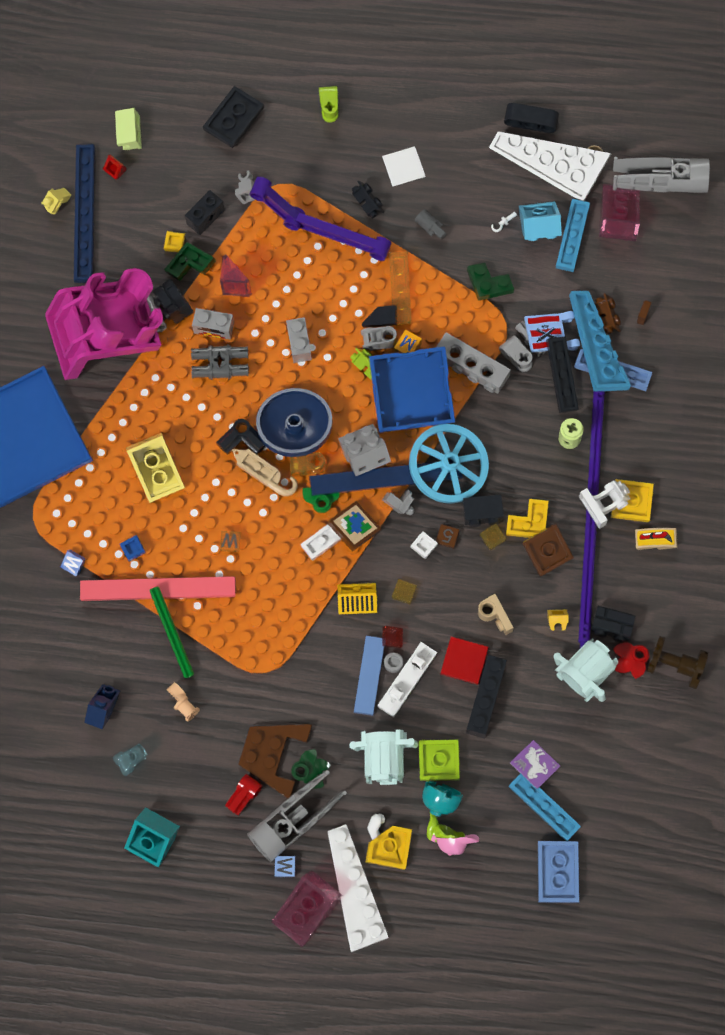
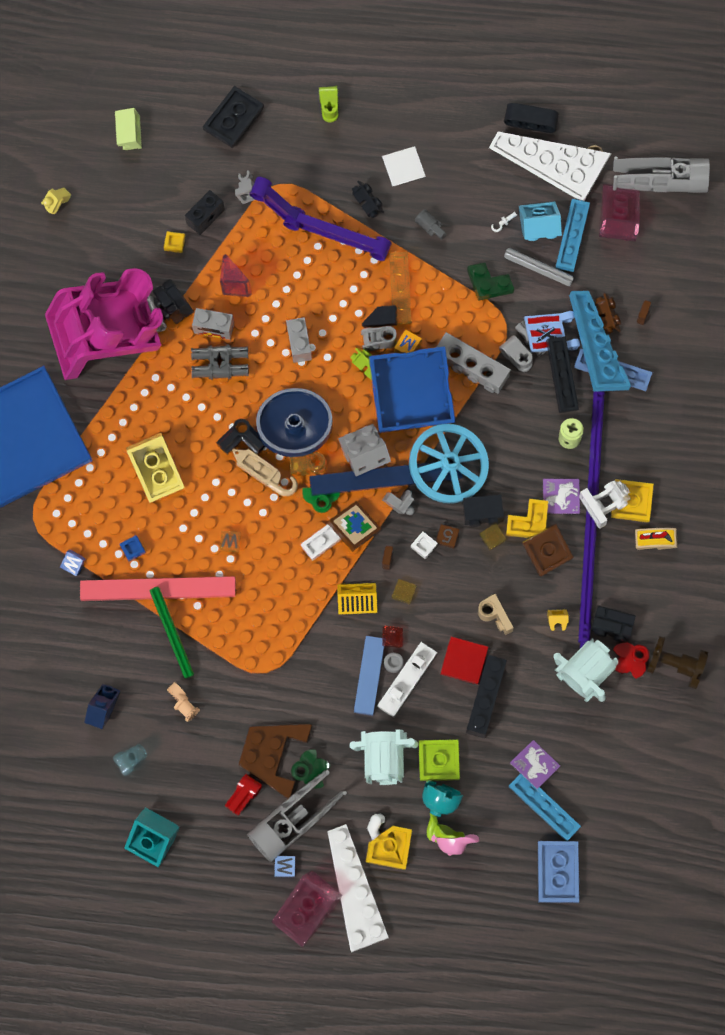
(84, 212): dark blue tile -> none
(114, 167): red slope -> none
(189, 257): dark green plate -> none
(387, 557): none -> reddish brown tile
(538, 266): none -> light grey axle
(562, 496): none -> sticker

